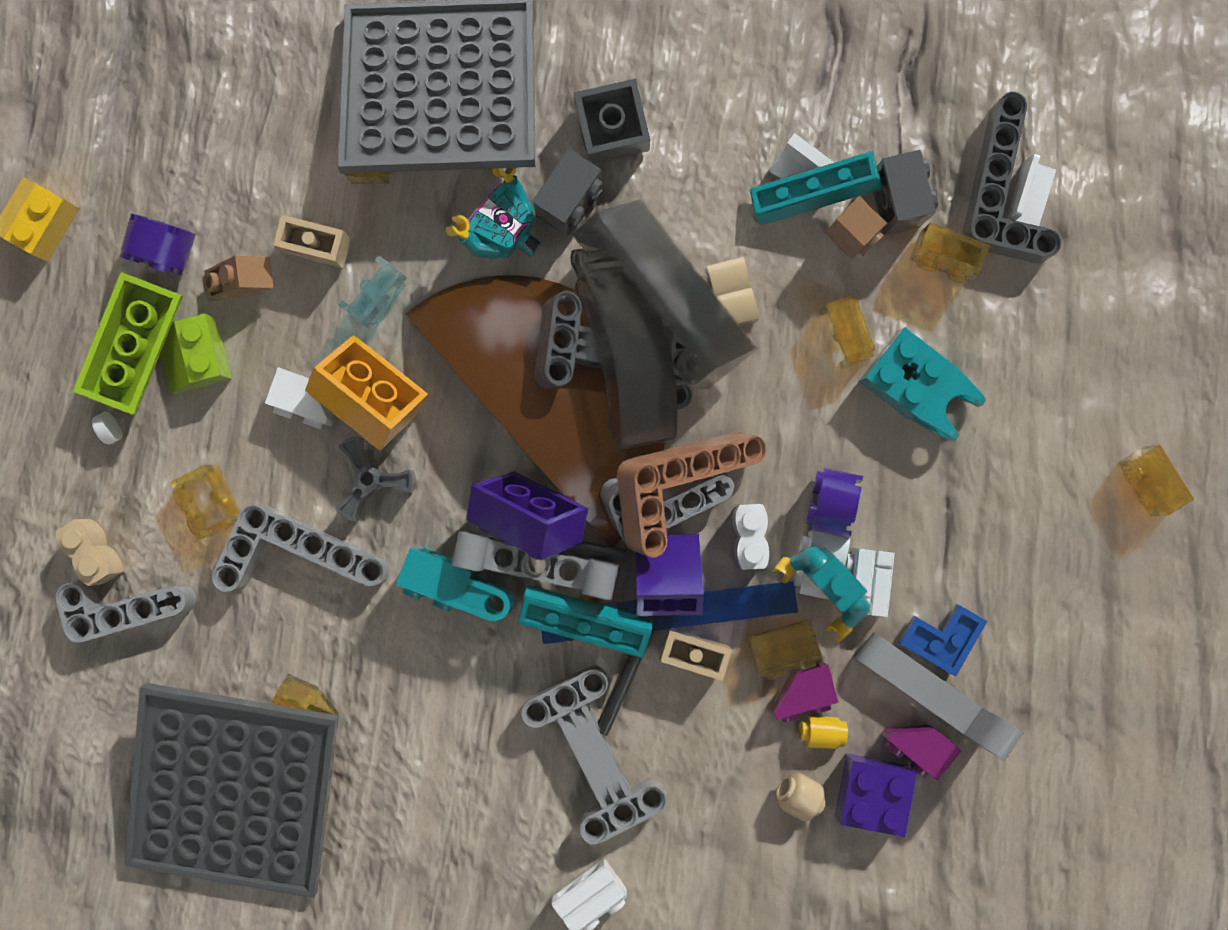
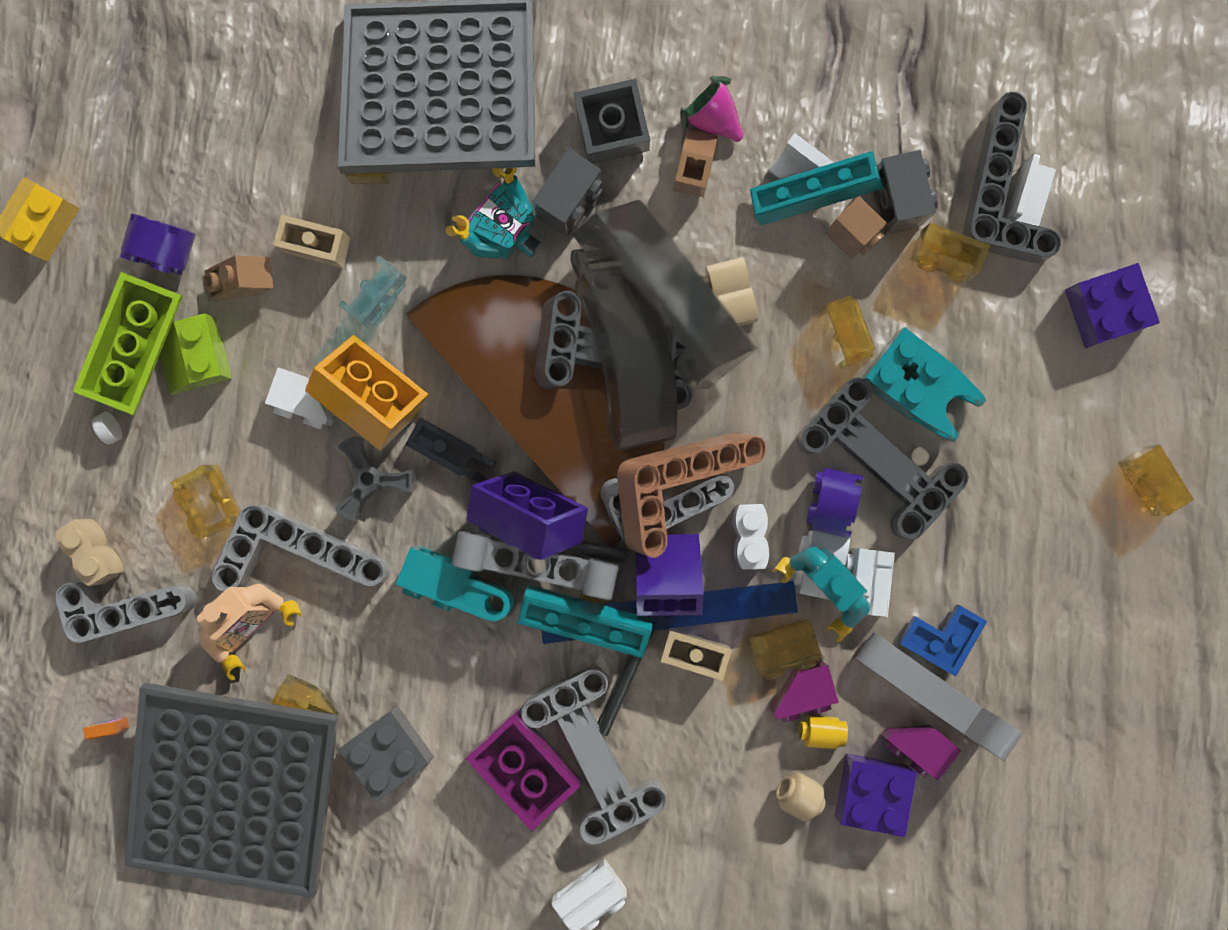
(105, 728): none -> orange tile
(235, 617): none -> light nougat torso
(386, 753): none -> dark grey brick
(446, 449): none -> black hinge
(523, 770): none -> magenta brick
(695, 163): none -> medium nougat slope
(714, 111): none -> dark pink hat
(884, 460): none -> dark grey beam
(1112, 305): none -> dark purple brick

